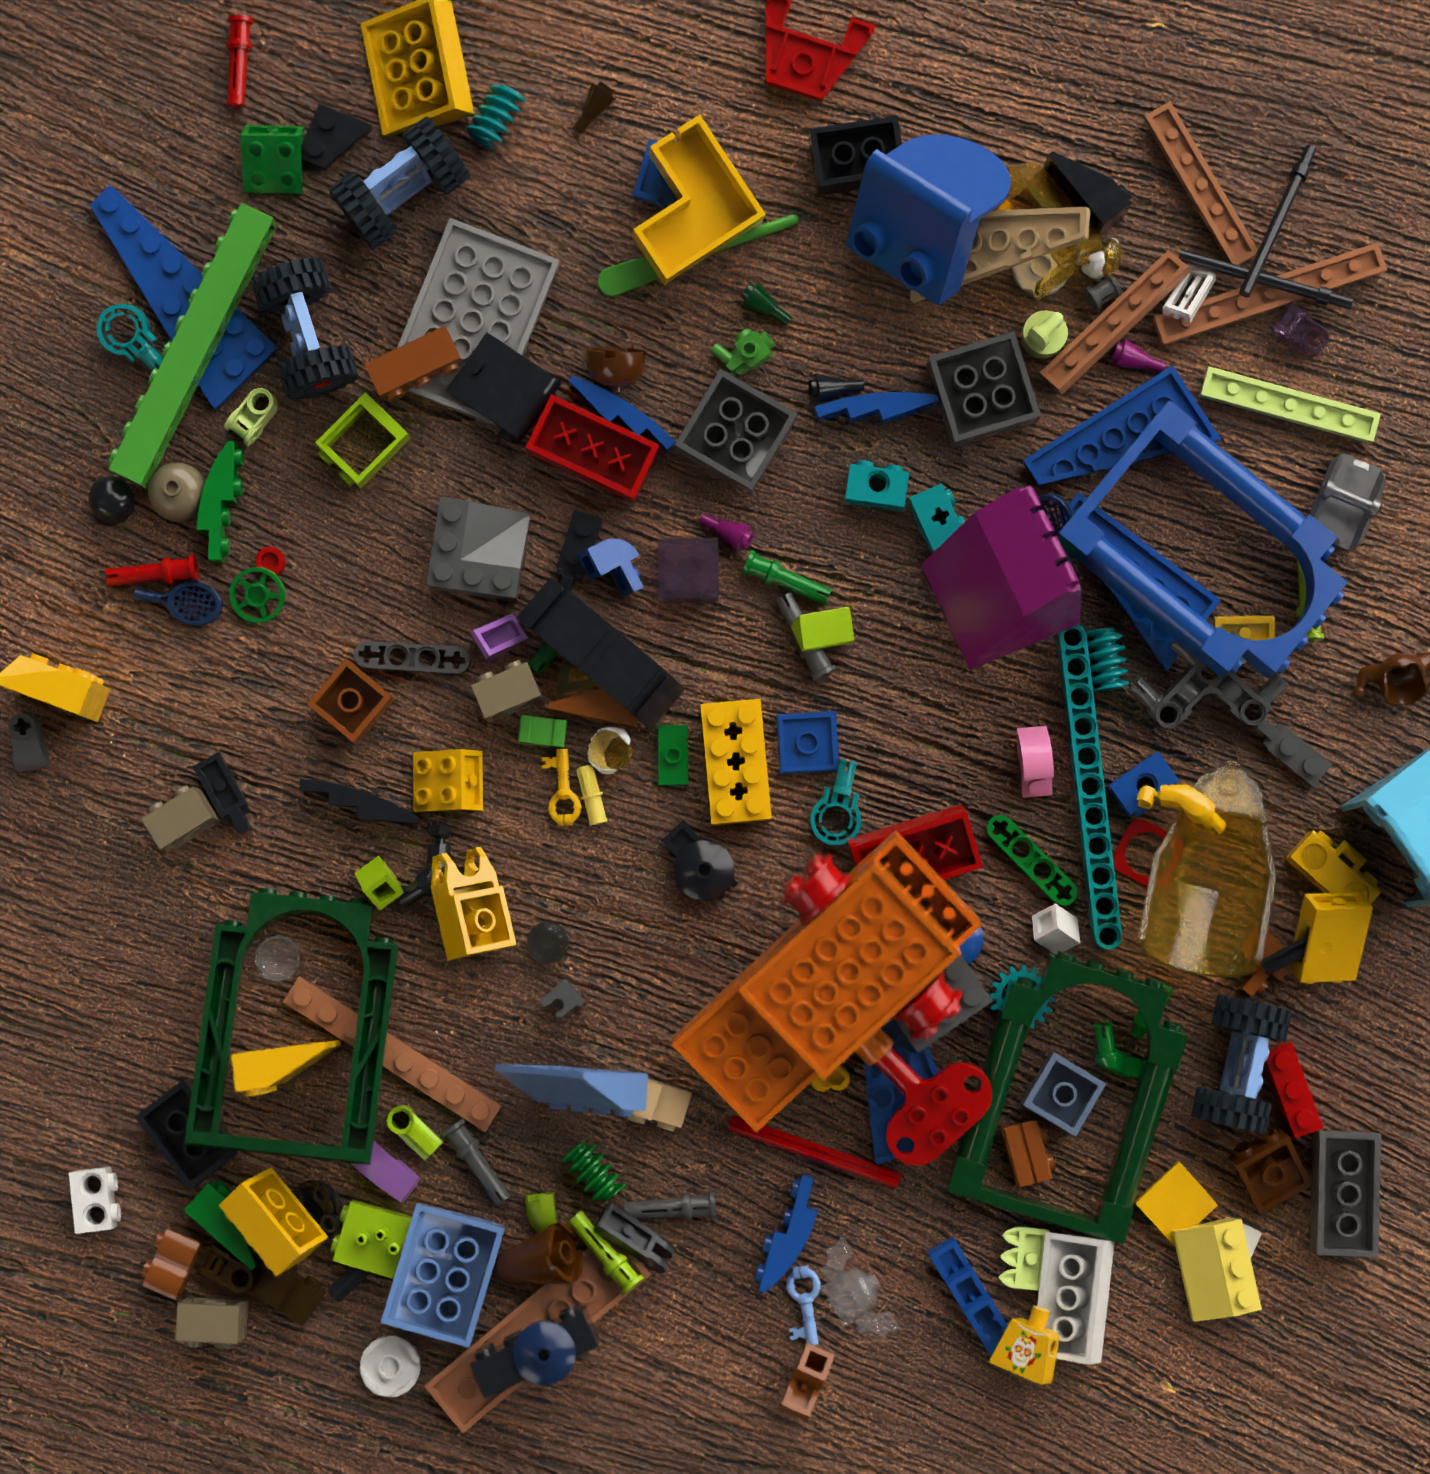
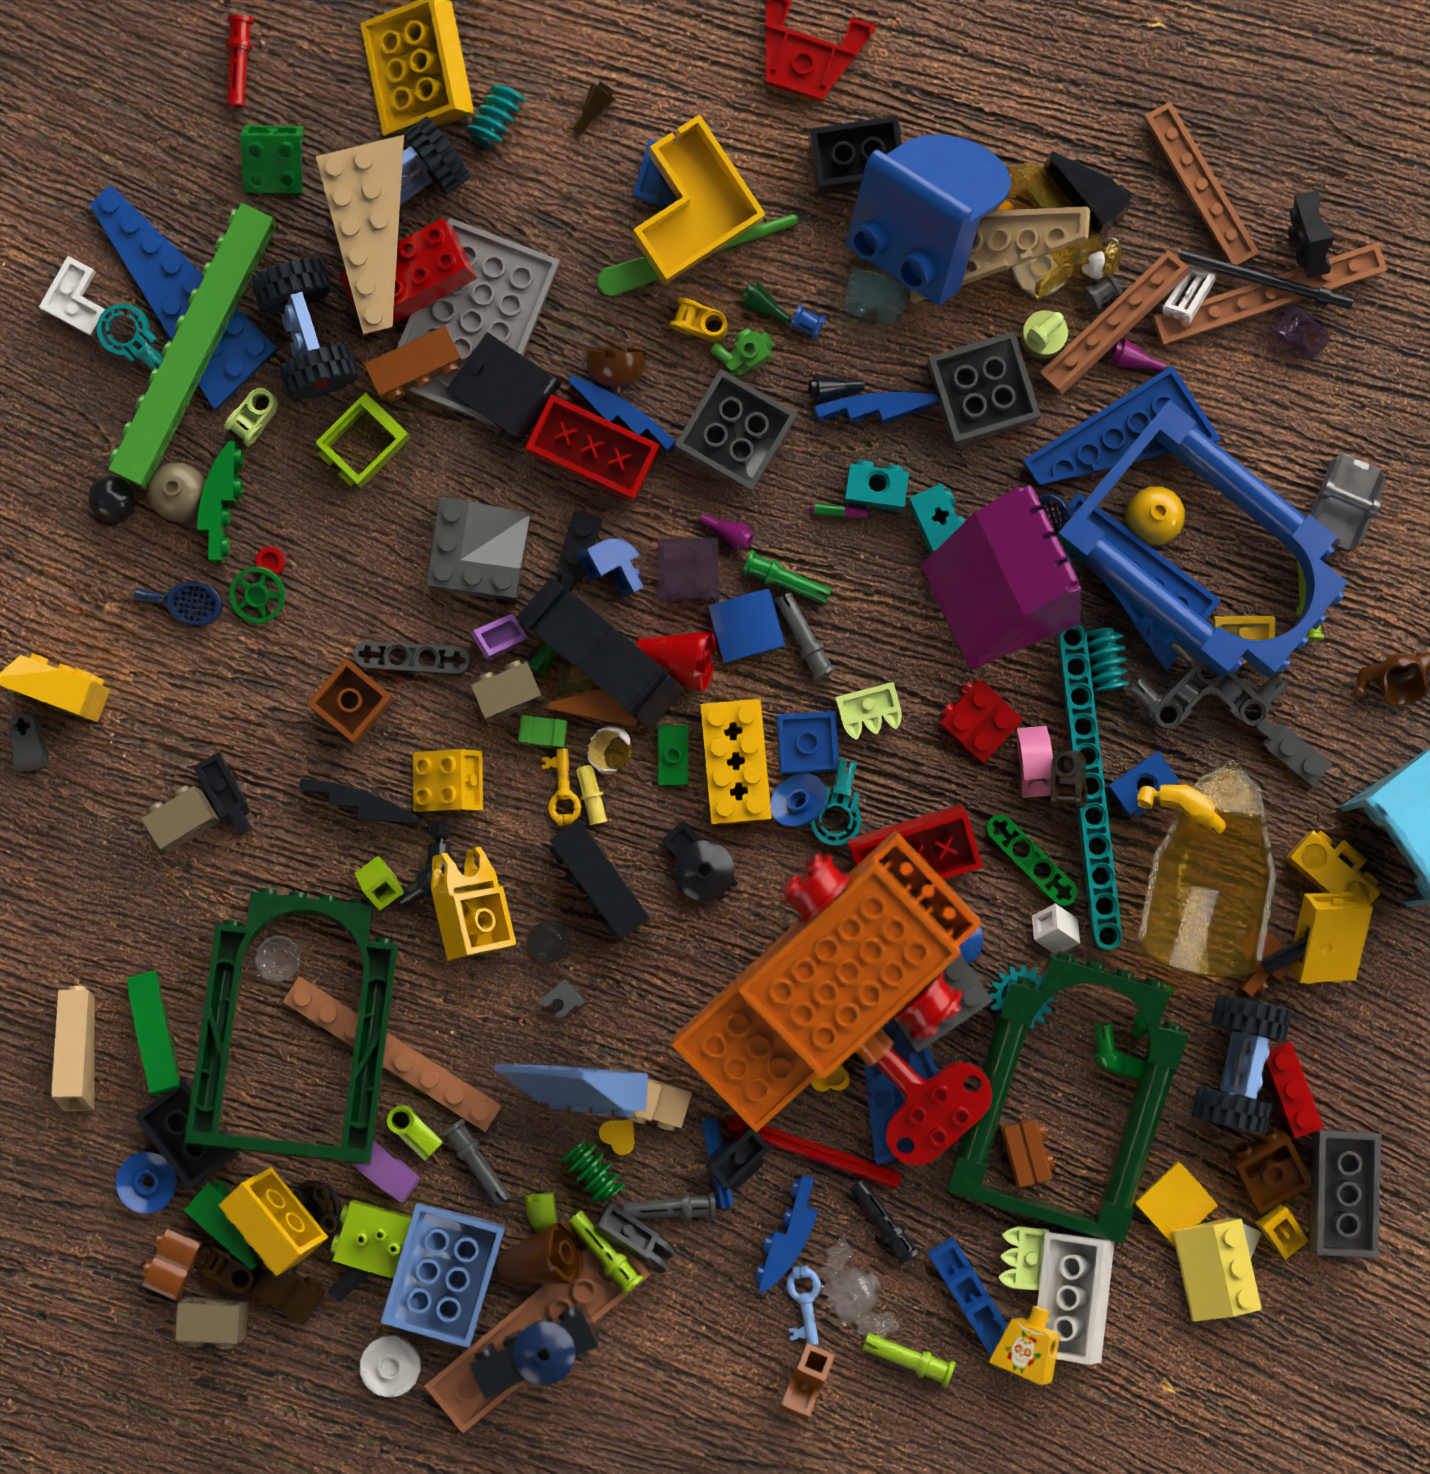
(65, 297): none -> white plate
(74, 1050): none -> tan slope
(85, 1200): white brick -> none
(132, 1188): none -> blue dish
(153, 1033): none -> green slope
(167, 571): red pin -> none
(263, 1070): yellow slope -> none
(331, 136): black wing -> none
(365, 209): none -> tan wing
(427, 269): none -> red brick
(599, 879): none -> black brick
(618, 1134): none -> yellow tile
(683, 657): none -> red cone
(697, 320): none -> yellow piece
(713, 1141): none -> blue axle
(738, 1157): none -> black slope
(746, 625): none -> blue slope
(792, 793): none -> blue dish
(807, 322): none -> blue bush
(823, 629): lime slope -> none
(847, 511): none -> piece
(869, 706): none -> yellowish green plate
(875, 295): none -> clear light blue brick
(892, 1233): none -> black pin
(923, 1364): none -> lime pin
(979, 720): none -> red plate
(1062, 1093): sand blue brick -> none
(1069, 782): none -> dark brown piece
(1120, 863): red piece -> none
(1155, 515): none -> yellow cylinder
(1282, 1230): none -> yellow slope
(1290, 405): yellowish green plate -> none
(1298, 175): black bar -> none
(1310, 234): none -> black brick

